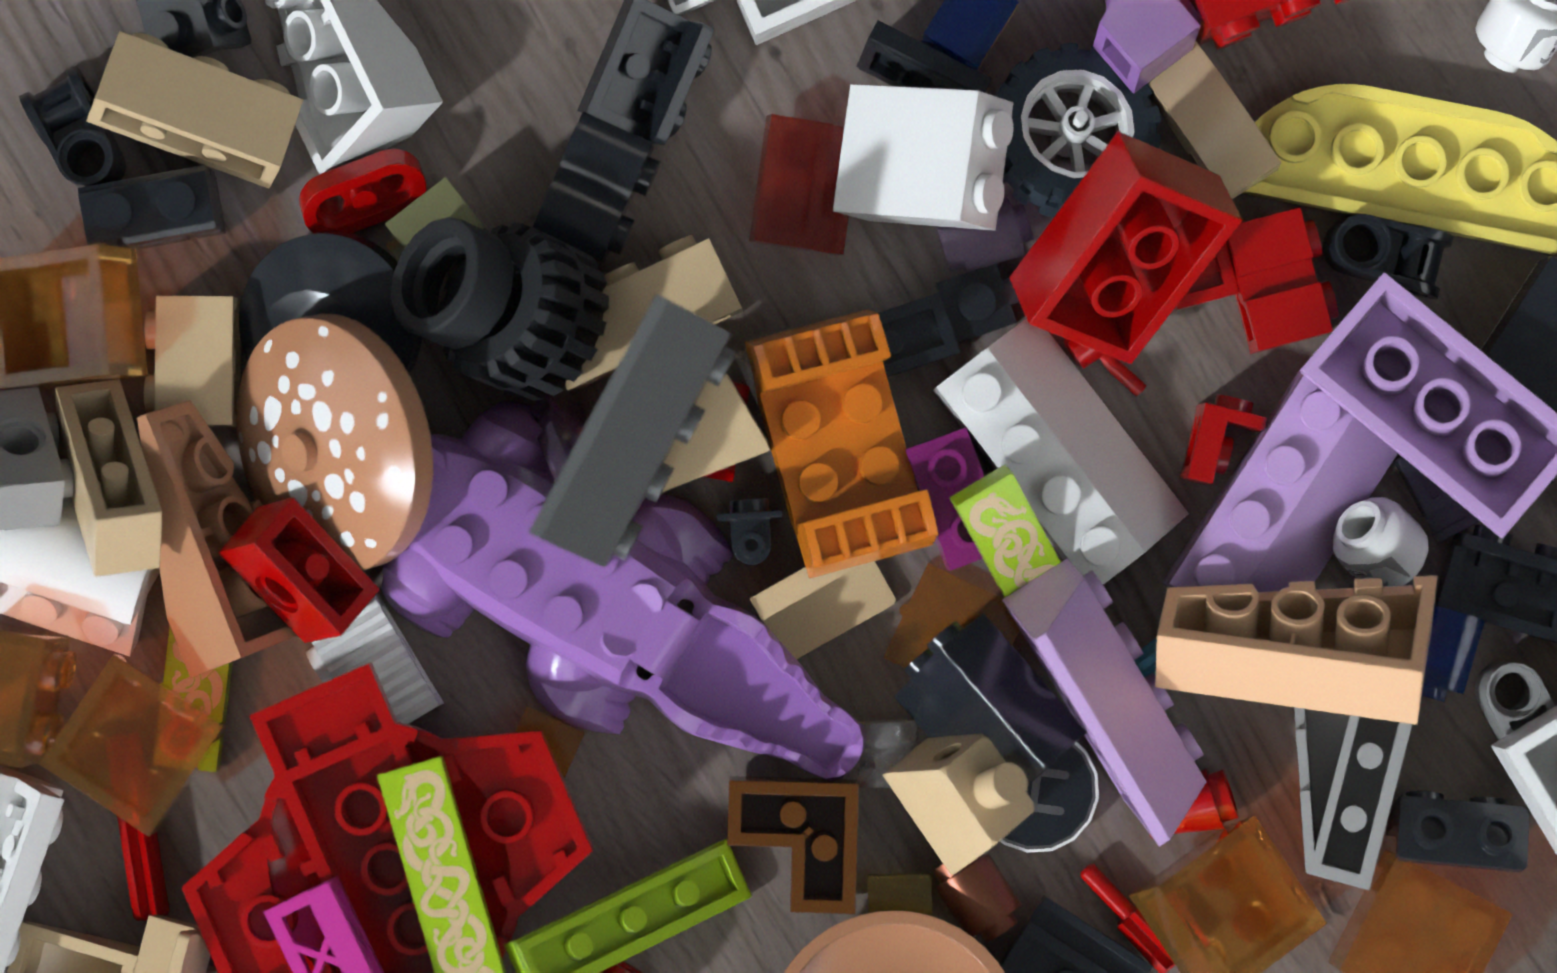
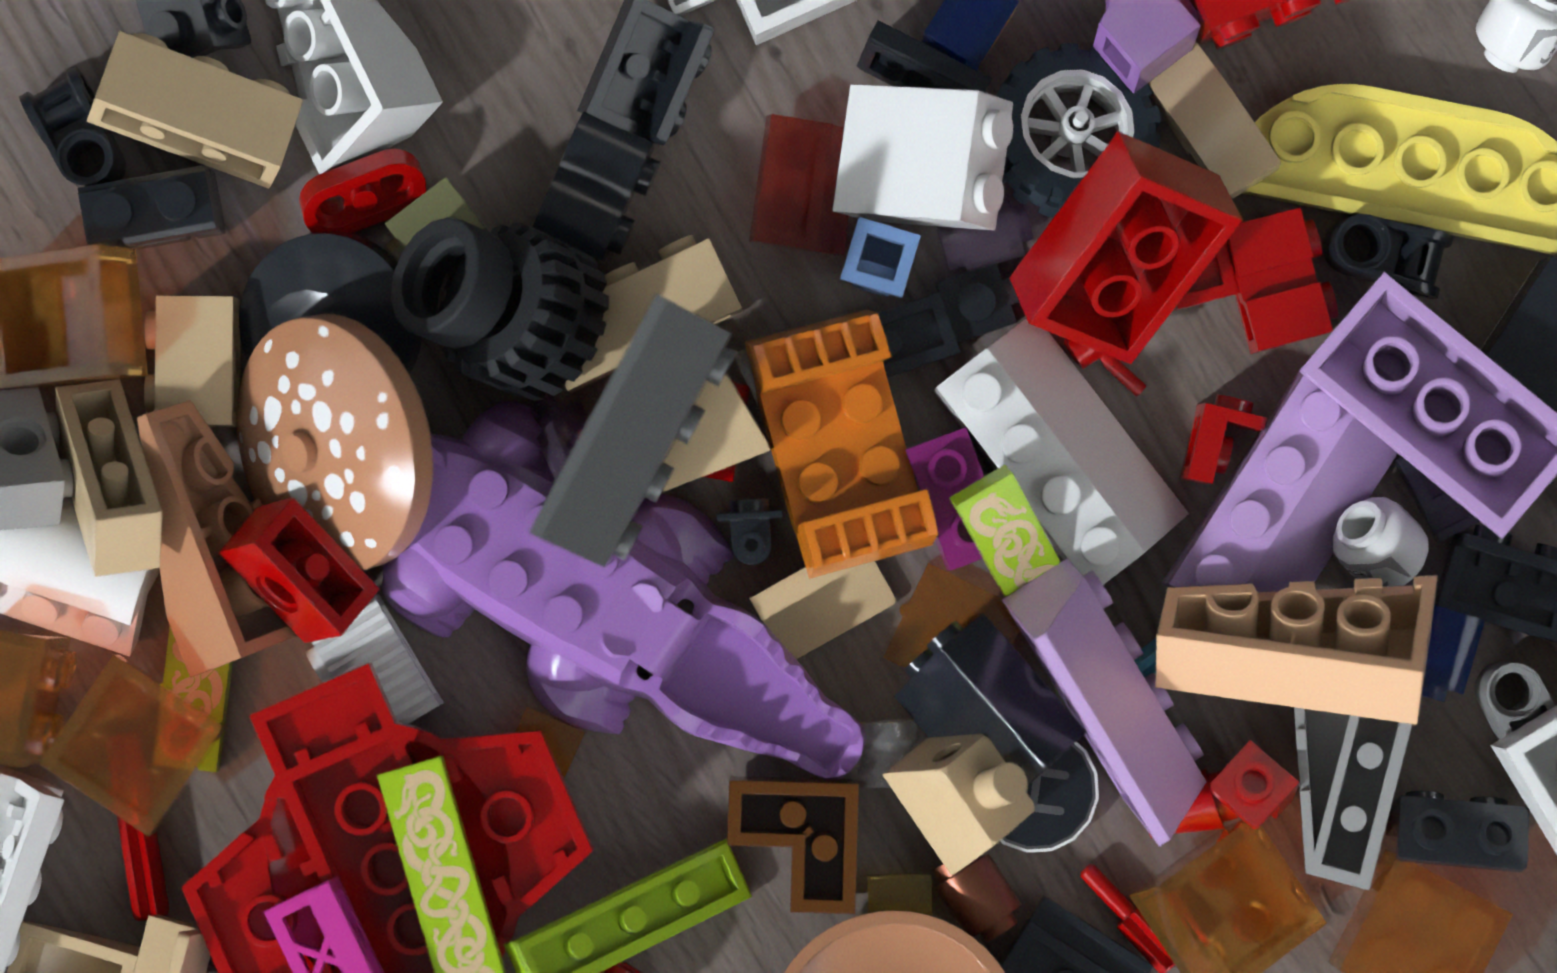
(880, 258): none -> medium blue brick
(1254, 786): none -> red bracket

